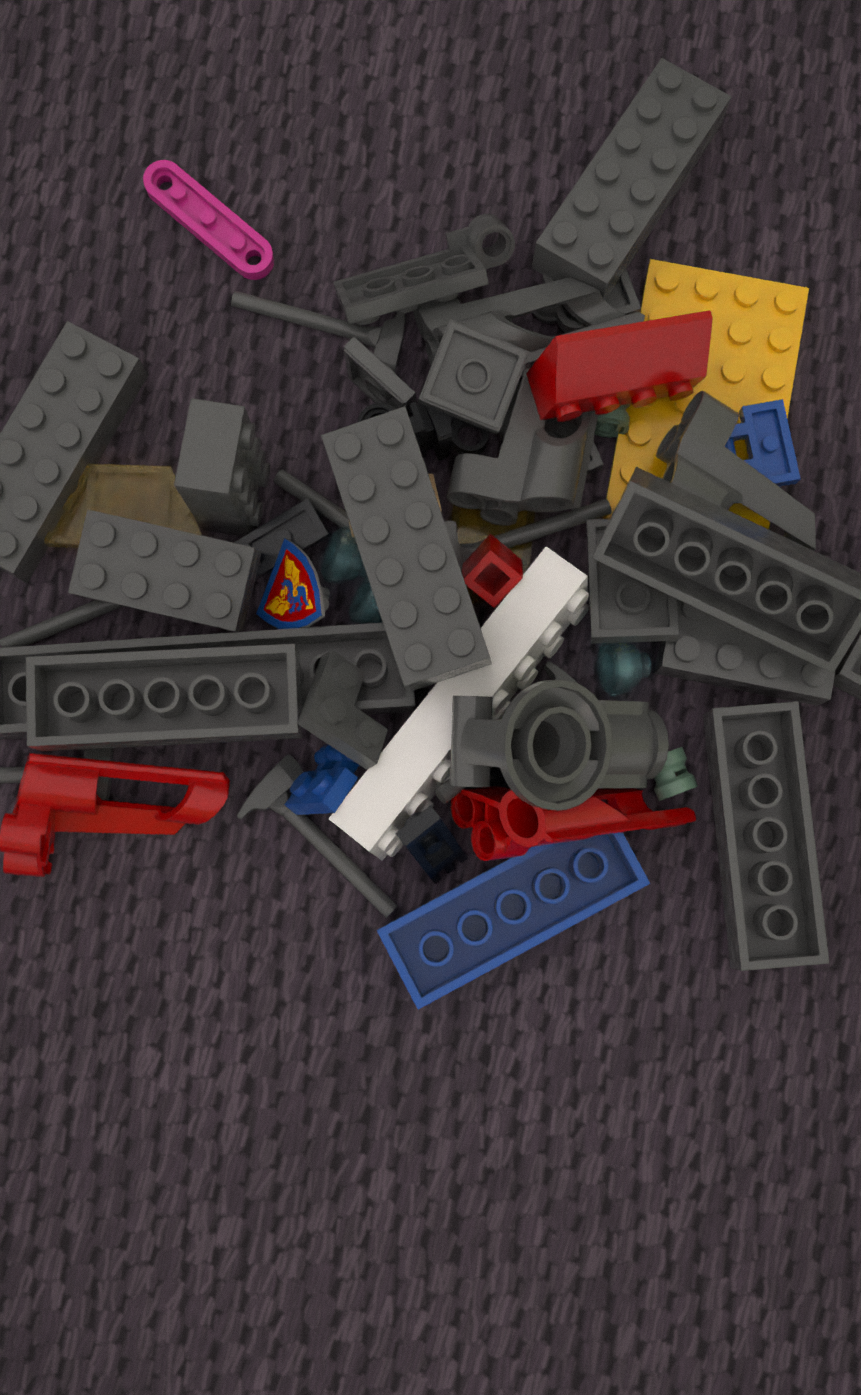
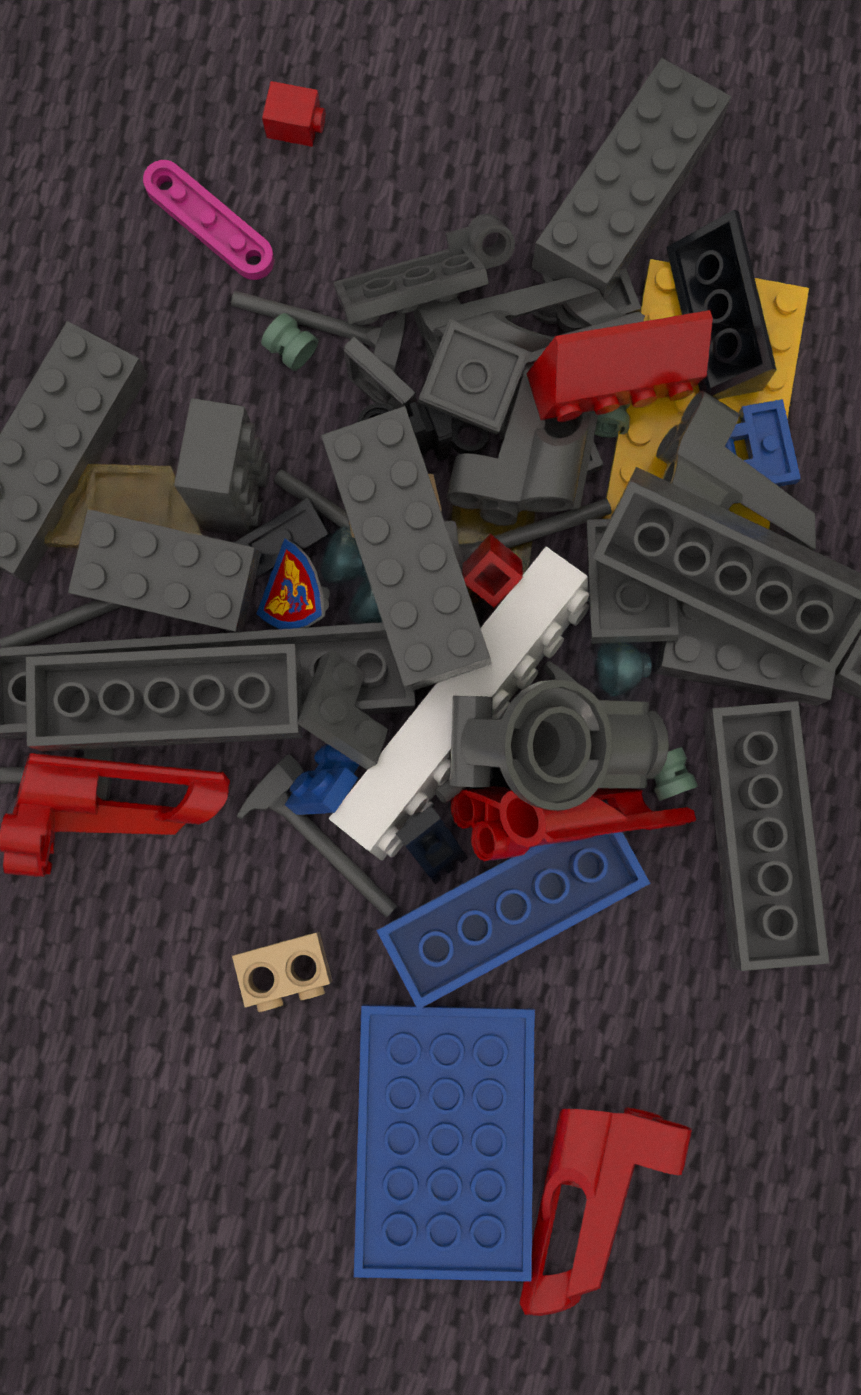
(280, 960): none -> tan brick
(287, 340): none -> sand green wheel
(293, 114): none -> red brick
(445, 1143): none -> blue plate
(599, 1157): none -> red panel
(717, 275): none -> black slope

